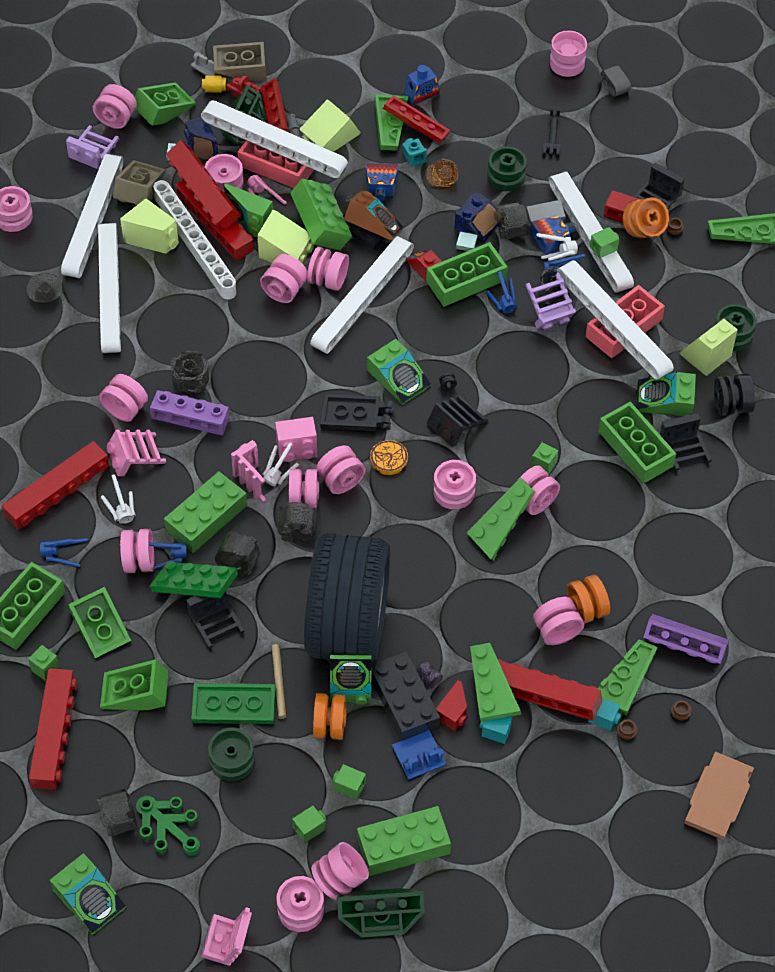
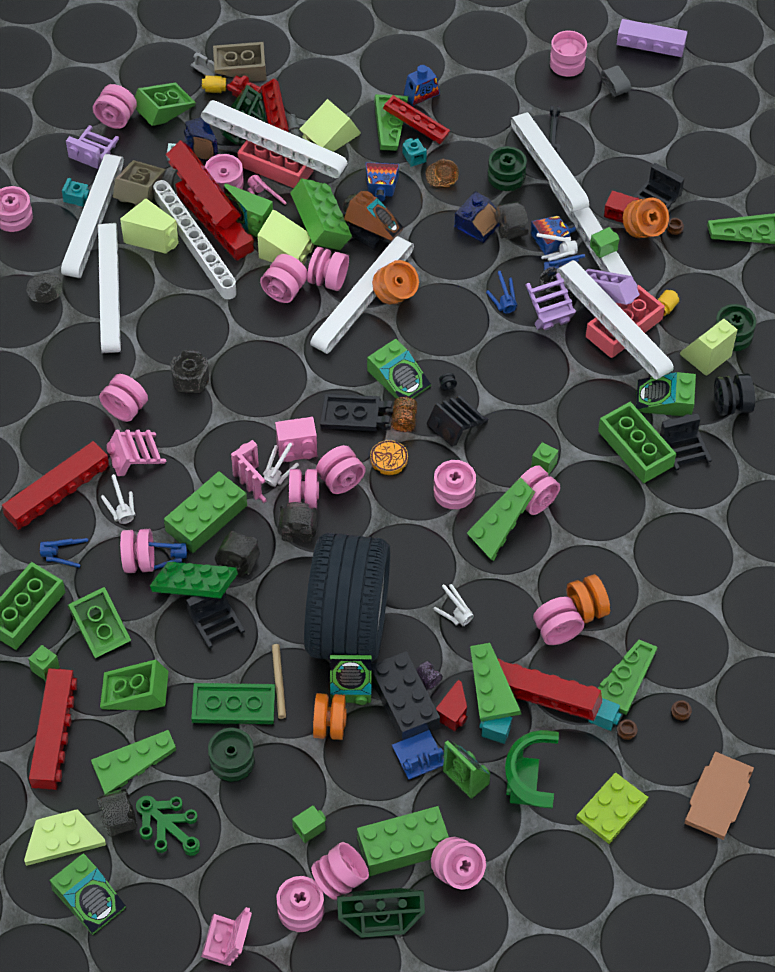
(61, 836): none -> yellowish green wing
(75, 192): none -> teal brick
(123, 764): none -> bright green wing
(190, 412): medium lavender brick -> none
(349, 781): bright green brick -> none
(395, 282): none -> orange wheel
(404, 414): none -> clear orange wheel
(422, 260): red slope -> none
(458, 863): none -> bright pink wheel
(462, 613): none -> white plant
(464, 769): none -> bright green slope
(466, 241): light aqua tile -> none
(466, 274): bright green brick -> none
(523, 772): none -> green piece
(544, 210): light grey hinge -> none
(549, 162): none -> white beam
(612, 808): none -> lime plate
(618, 286): none -> lavender brick
(651, 38): none -> lavender brick
(669, 300): none -> yellow brick
(686, 638): medium lavender brick -> none

